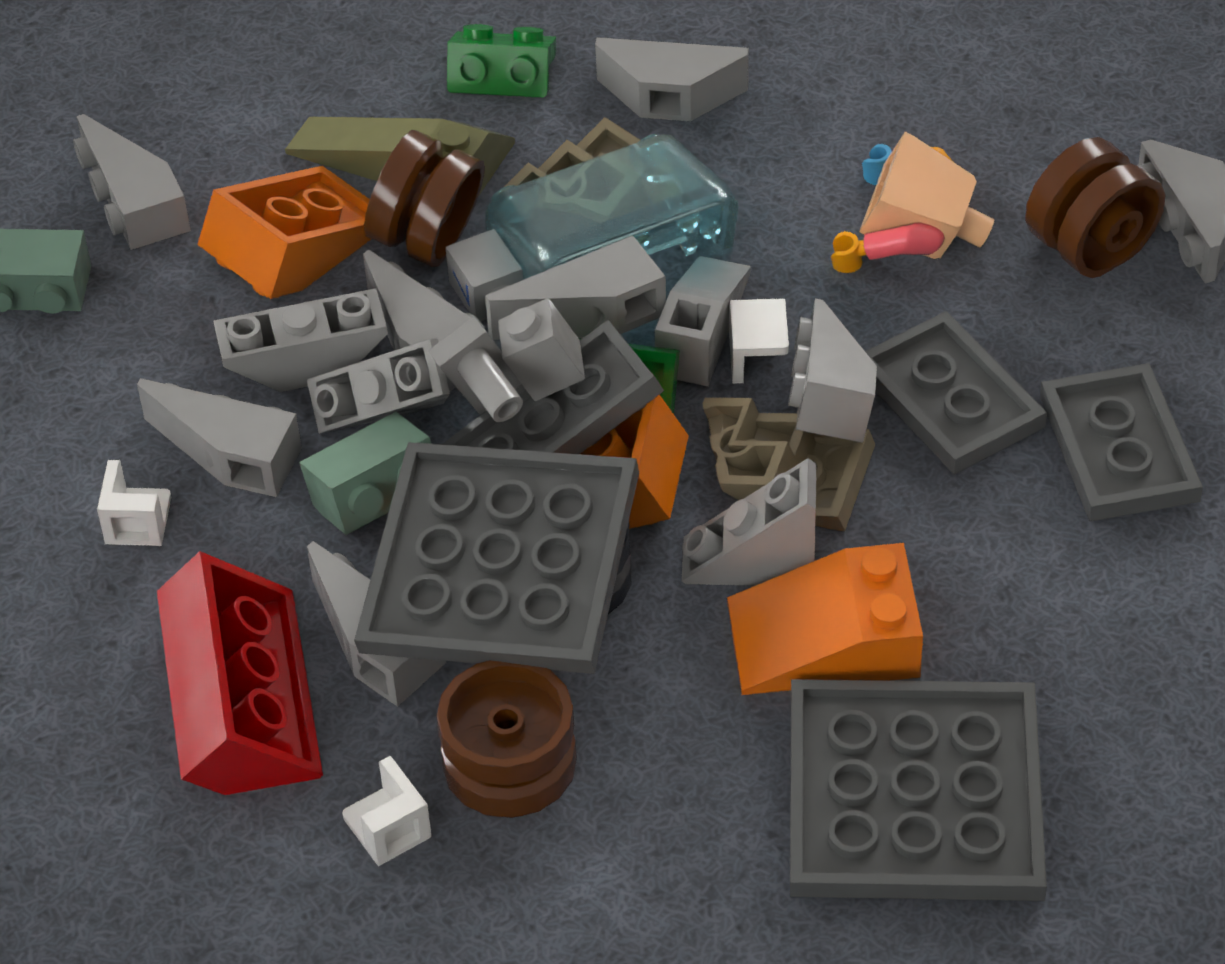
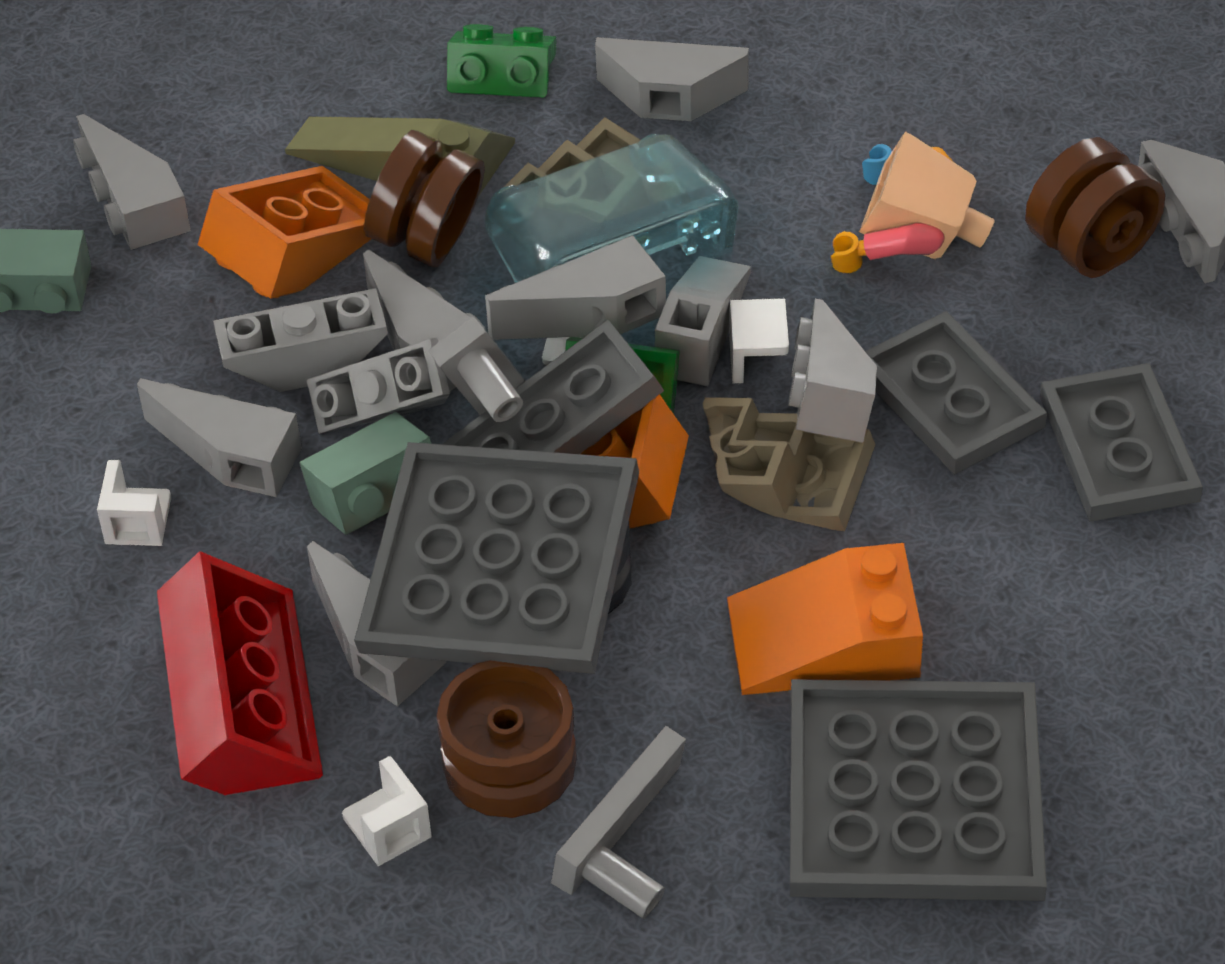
(480, 268): light grey brick -> none
(541, 349): light grey brick -> none
(588, 849): none -> light grey piece
(757, 535): light grey slope -> none

